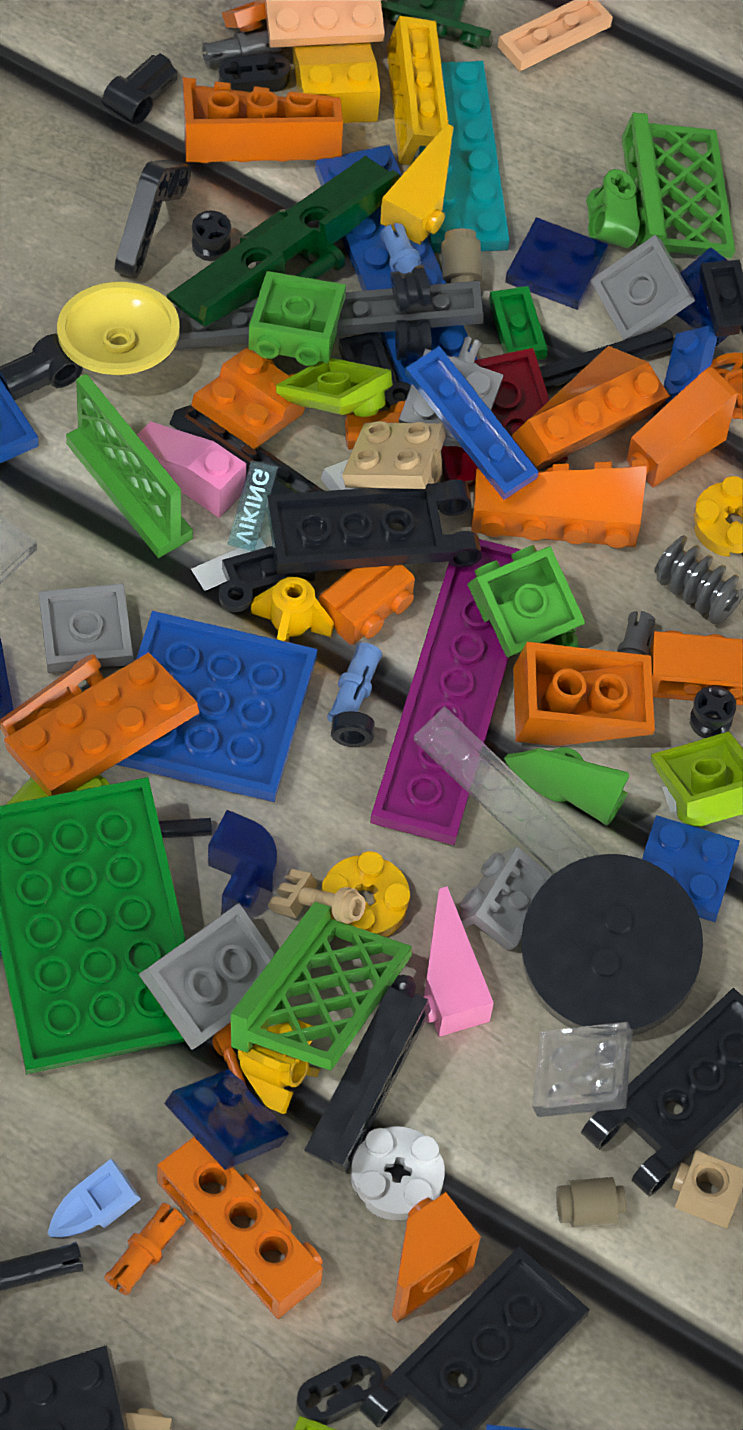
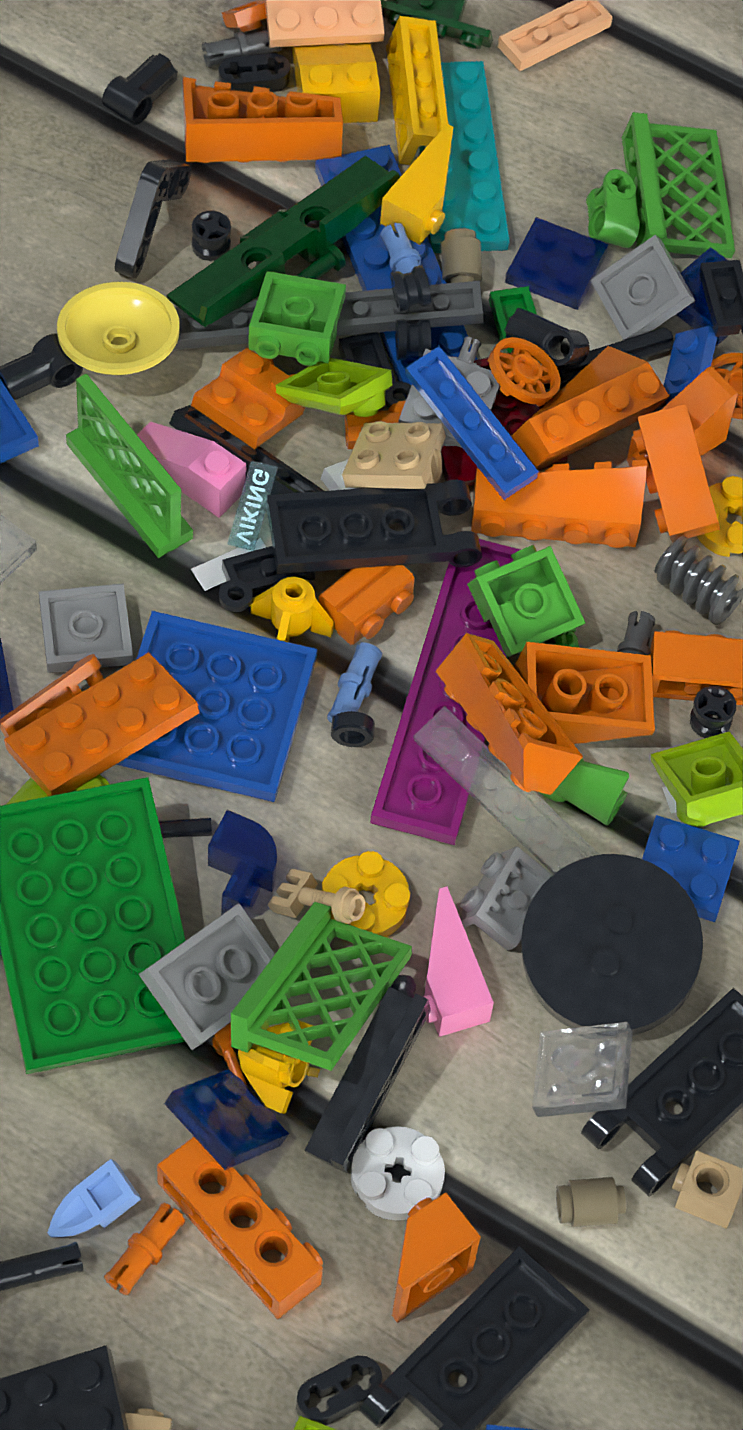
(508, 715): none -> orange wedge
(524, 371): none -> orange wheel
(548, 337): none -> black piece
(676, 473): none -> orange brick

